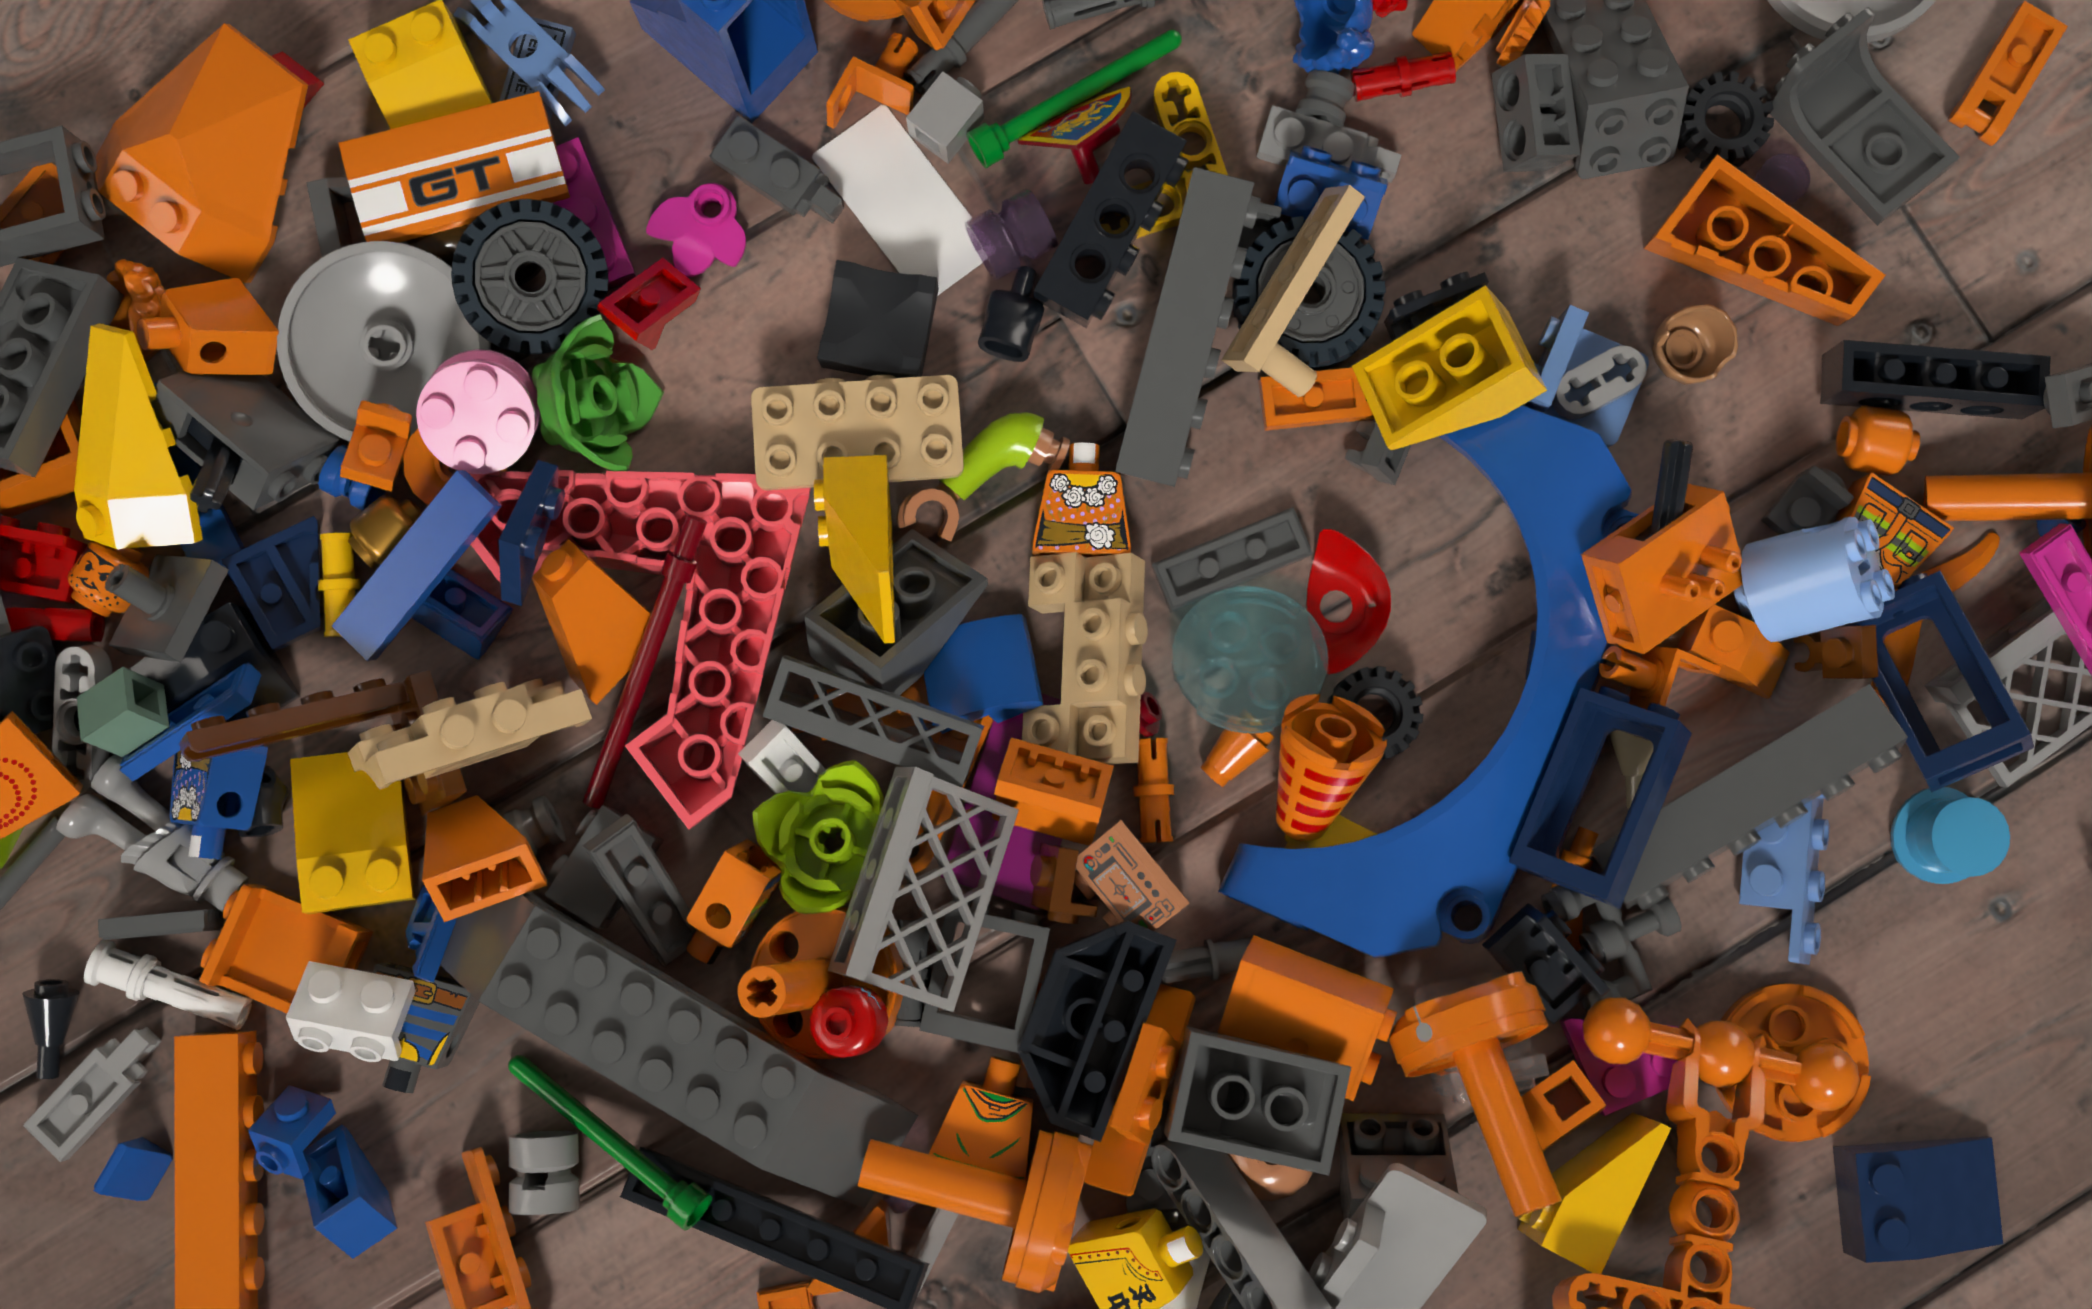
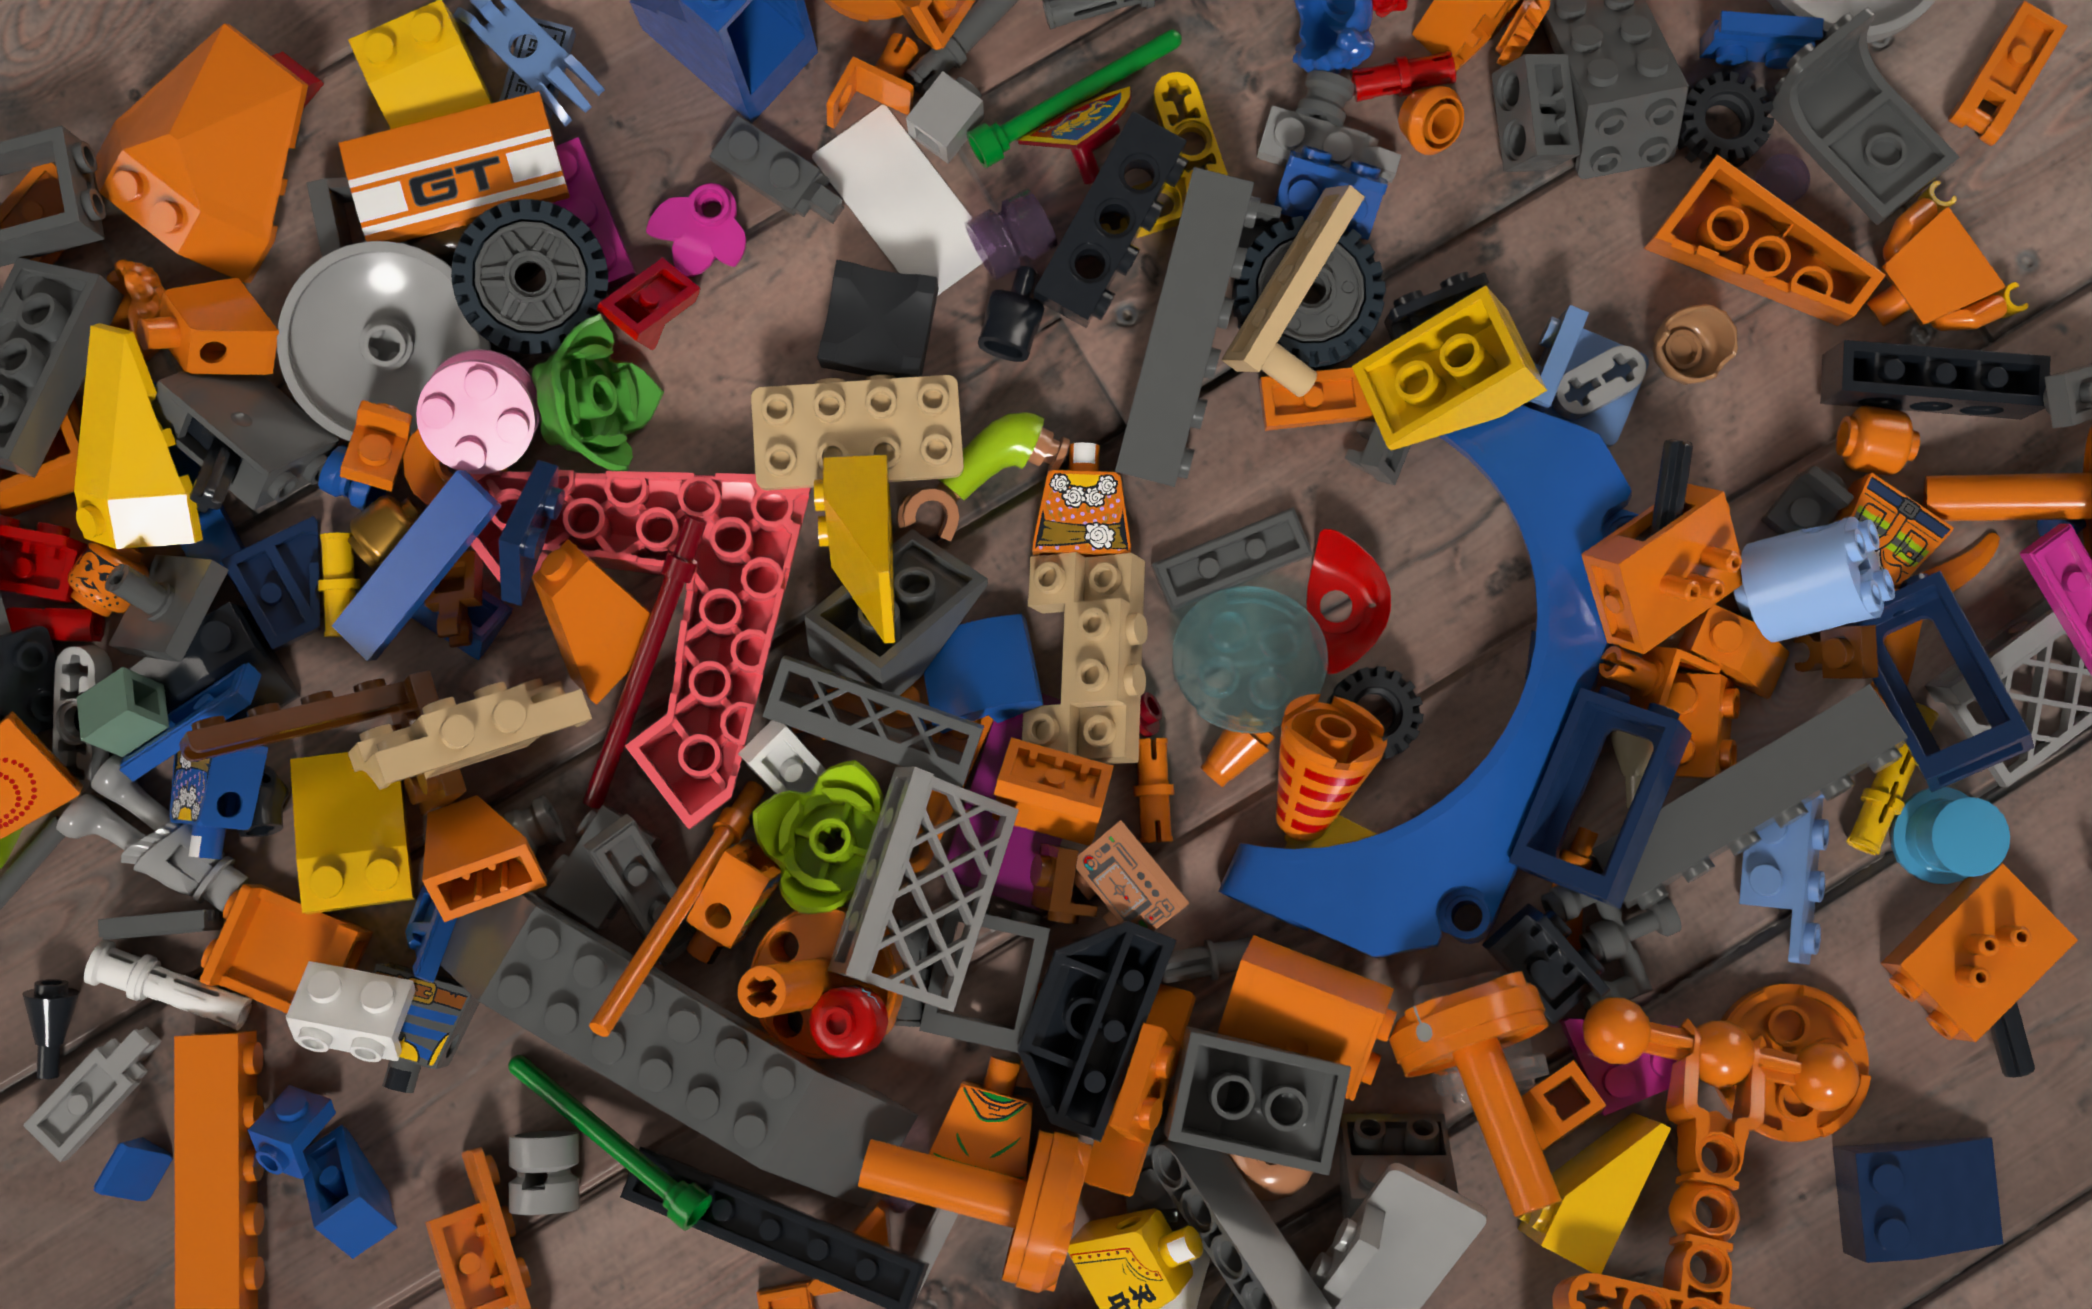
(453, 595): none -> reddish brown plate
(728, 830): none -> orange bar
(1431, 119): none -> orange cone
(1707, 710): none -> orange bracket
(1758, 38): none -> blue plate
(1884, 797): none -> yellow pin
(1939, 272): none -> orange torso
(1978, 960): none -> orange piece

